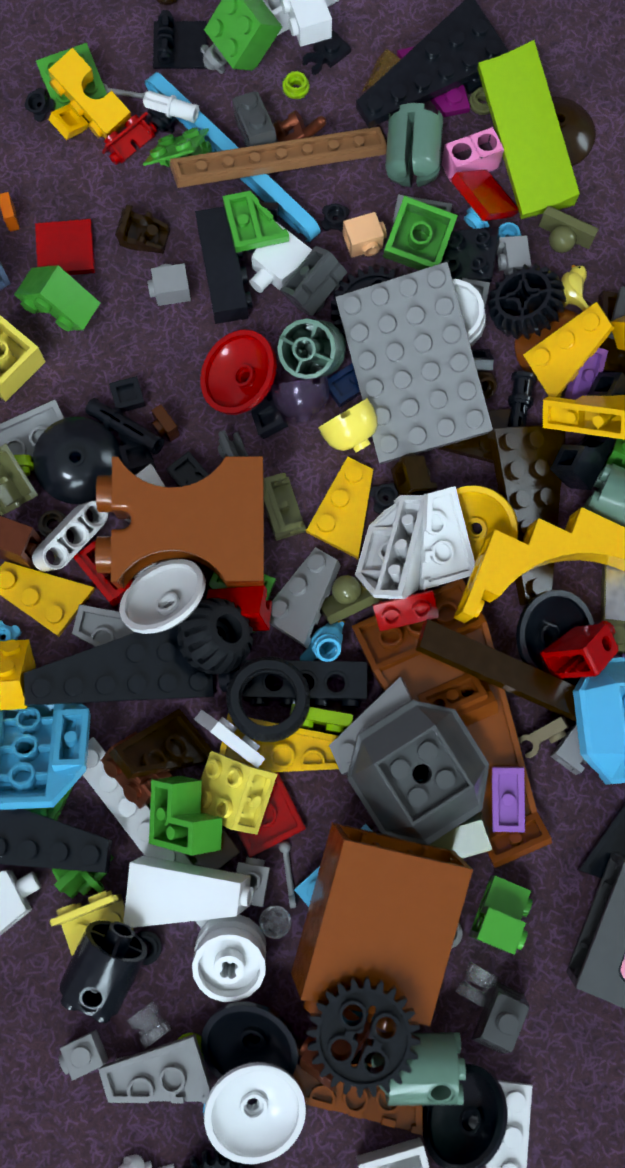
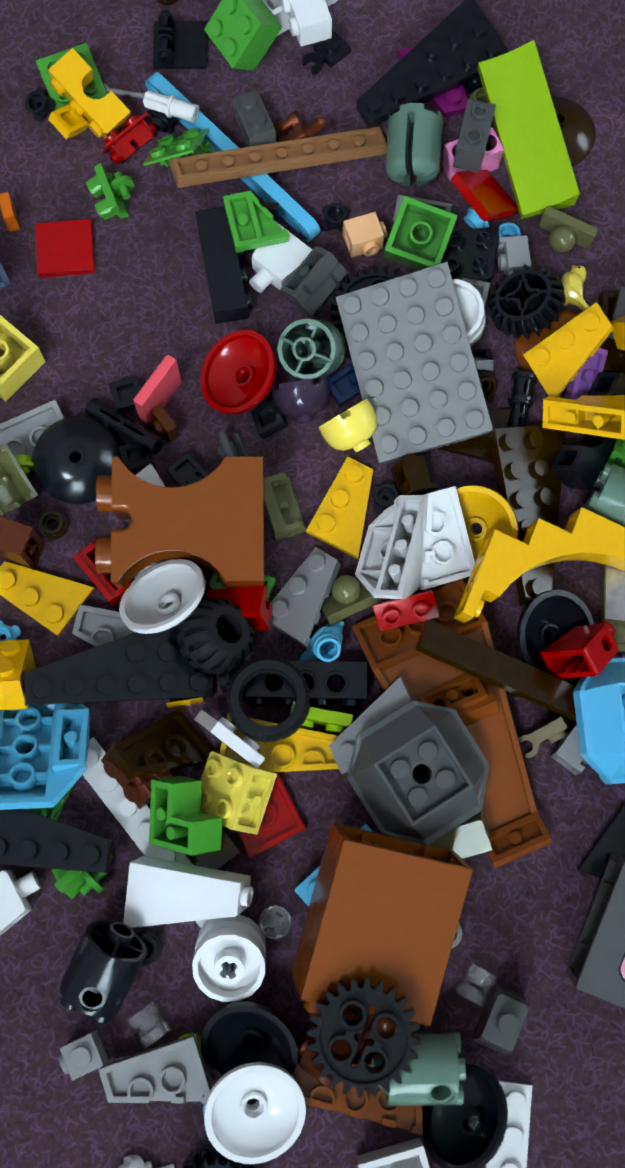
(57, 293): bright green brick -> none
(58, 542): white beam -> none
(76, 918): light yellow bracket -> none
(115, 189): none -> bright green hips
(141, 231): dark brown hand -> none
(157, 389): none -> coral tile
(169, 284): light grey brick -> none
(185, 702): none -> yellow piece
(213, 58): light grey plate -> none
(259, 878): light grey brick -> none
(285, 847): light grey hinge -> none
(295, 78): lime plate -> none
(387, 63): clear yellow piece -> none
(474, 135): none -> dark grey brick
(500, 915): bright green brick -> none
(508, 799): medium lavender plate -> none

